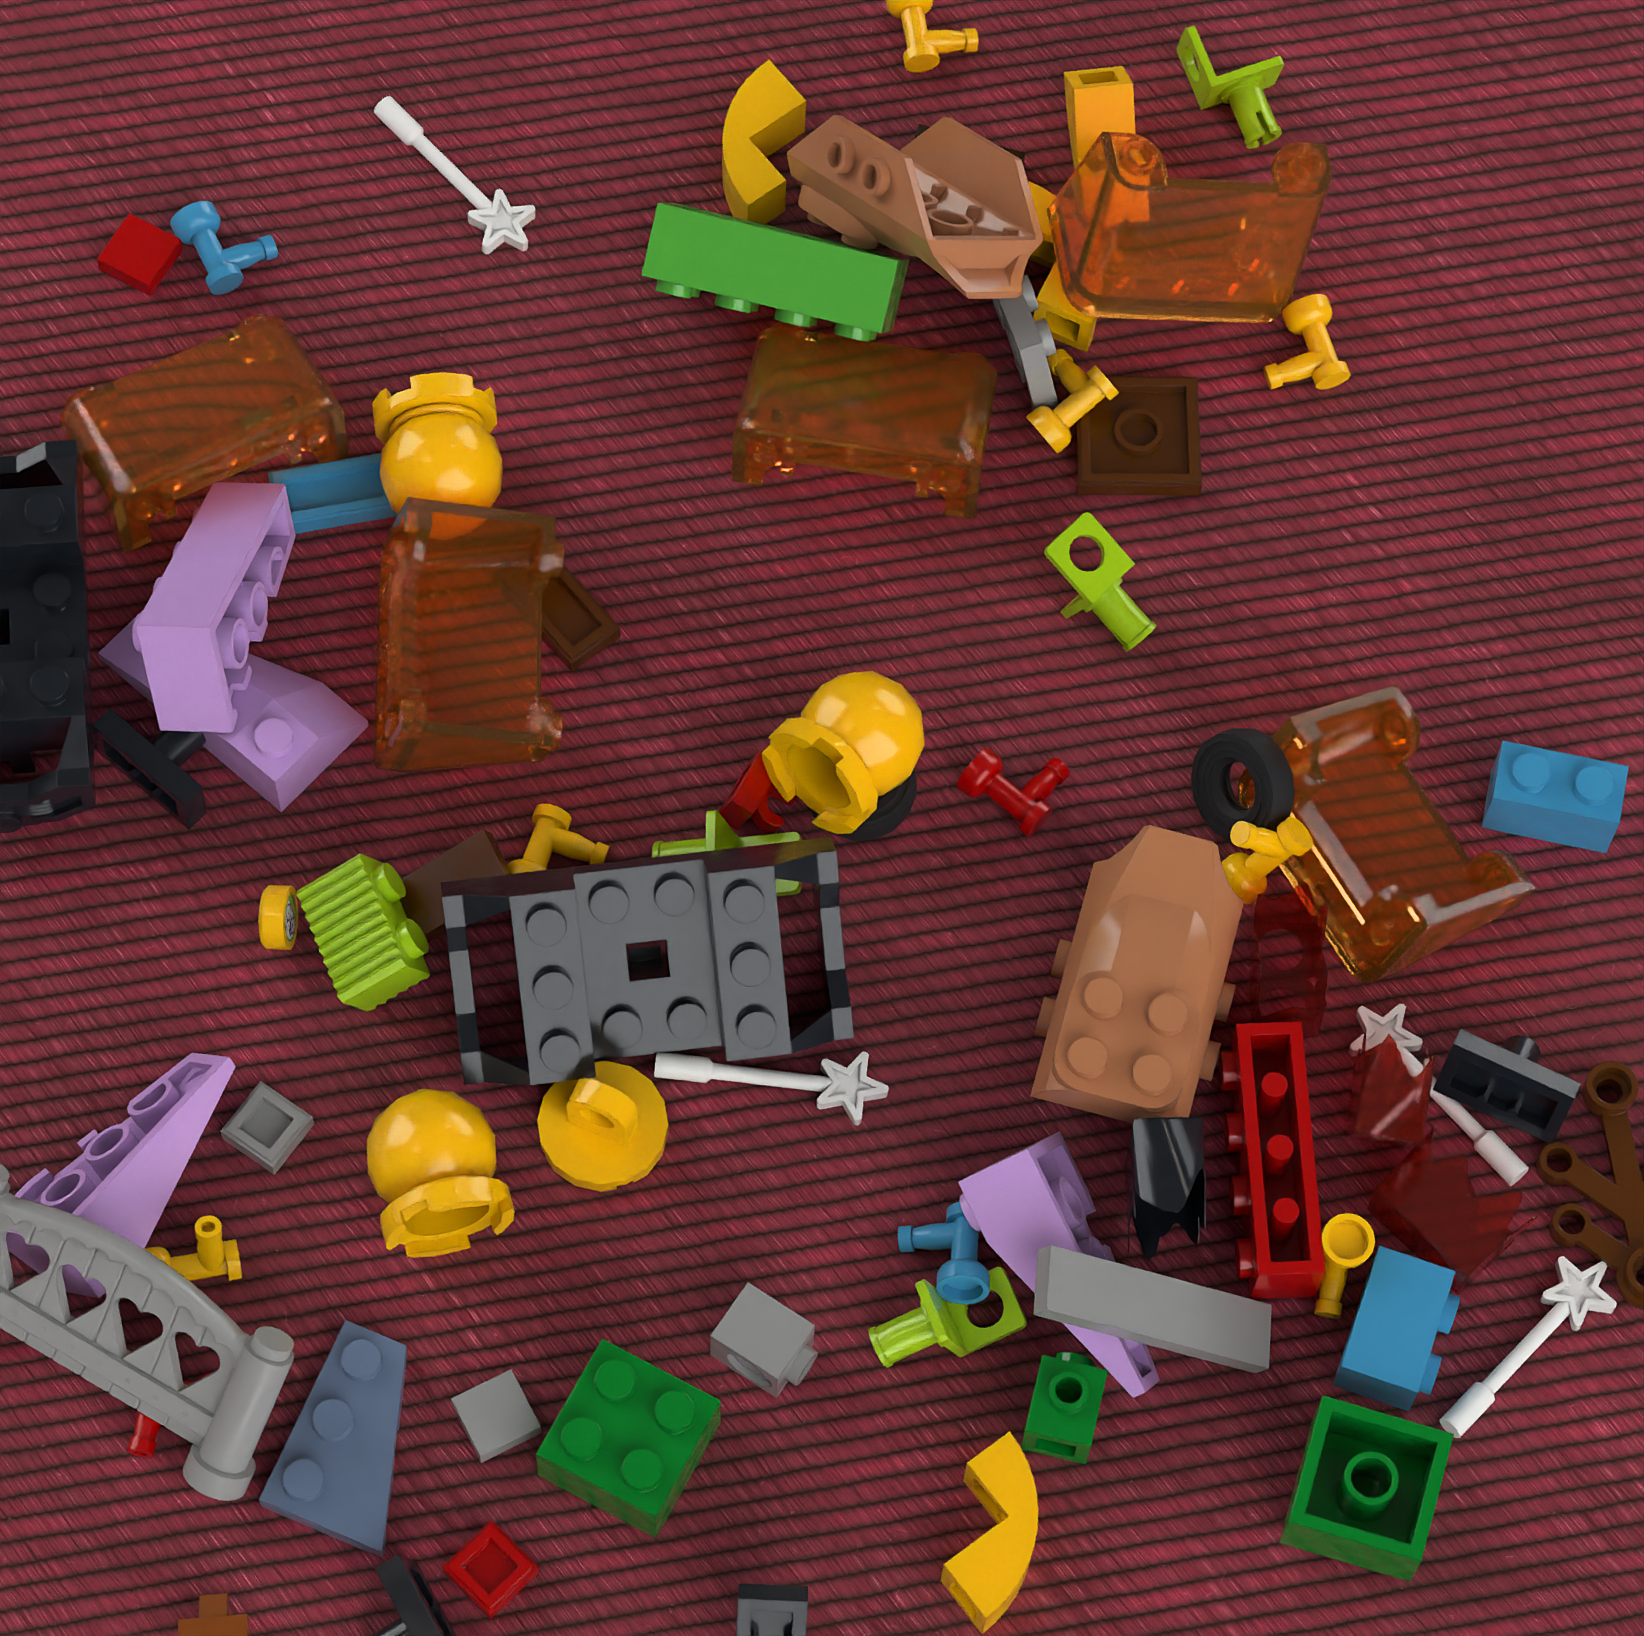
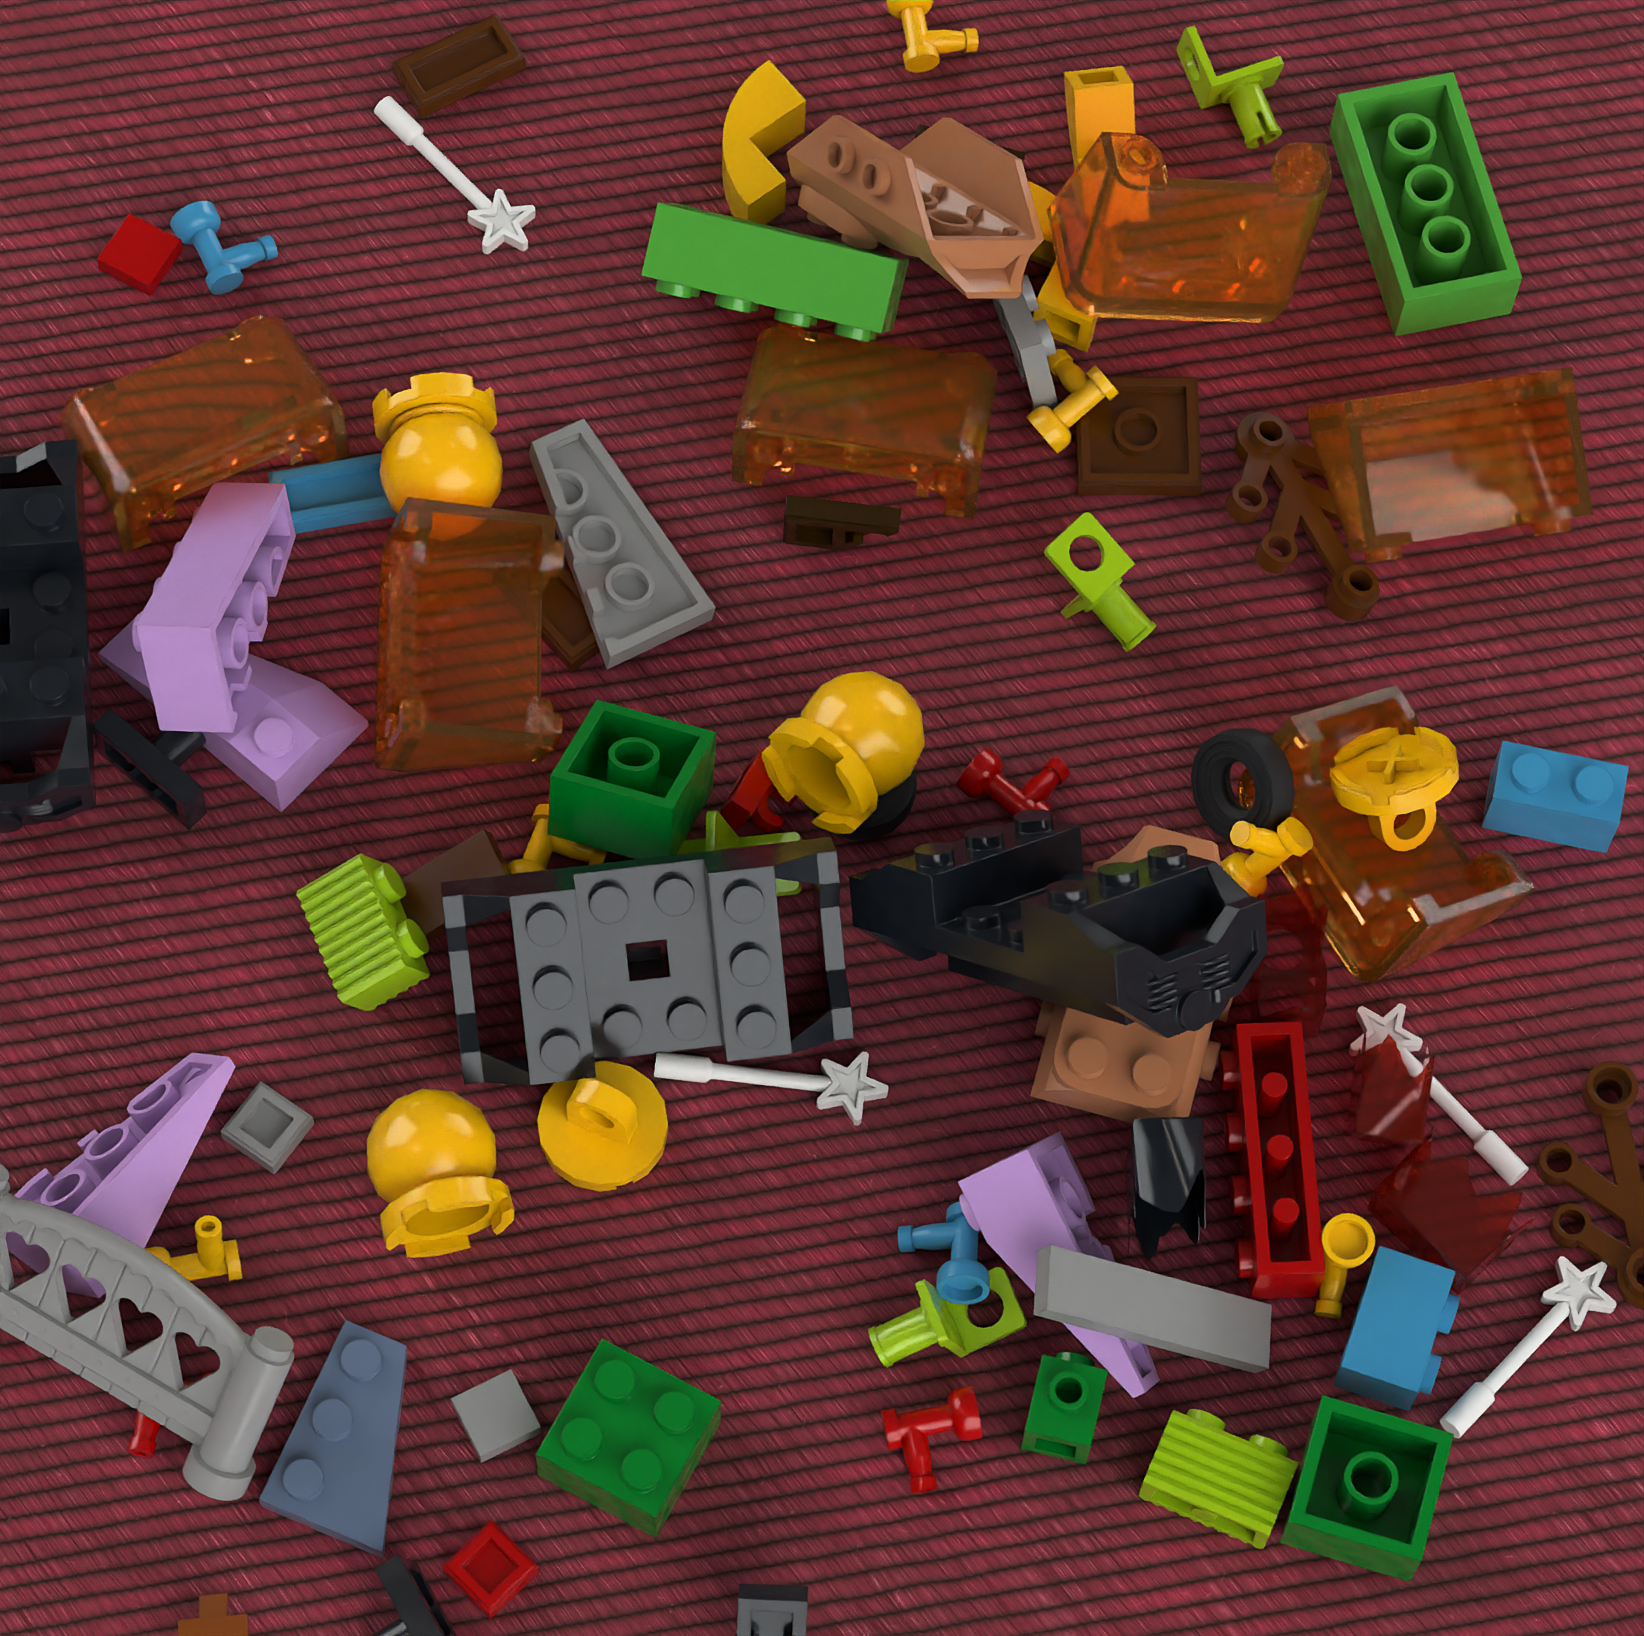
(278, 917): yellow tile -> none
(458, 65): none -> reddish brown tile
(618, 554): none -> light grey wing
(631, 782): none -> green brick
(764, 1341): light grey brick -> none
(835, 523): none -> dark brown tile
(911, 1430): none -> red piece
(993, 1567): yellow brick -> none
(1016, 910): none -> black piece
(1219, 1476): none -> lime brick
(1269, 445): none -> reddish brown plant
(1309, 318): yellow piece -> none
(1393, 776): none -> yellow tile
(1424, 204): none -> bright green brick
(1454, 461): none -> clear orange windscreen
(1507, 1084): black tile -> none

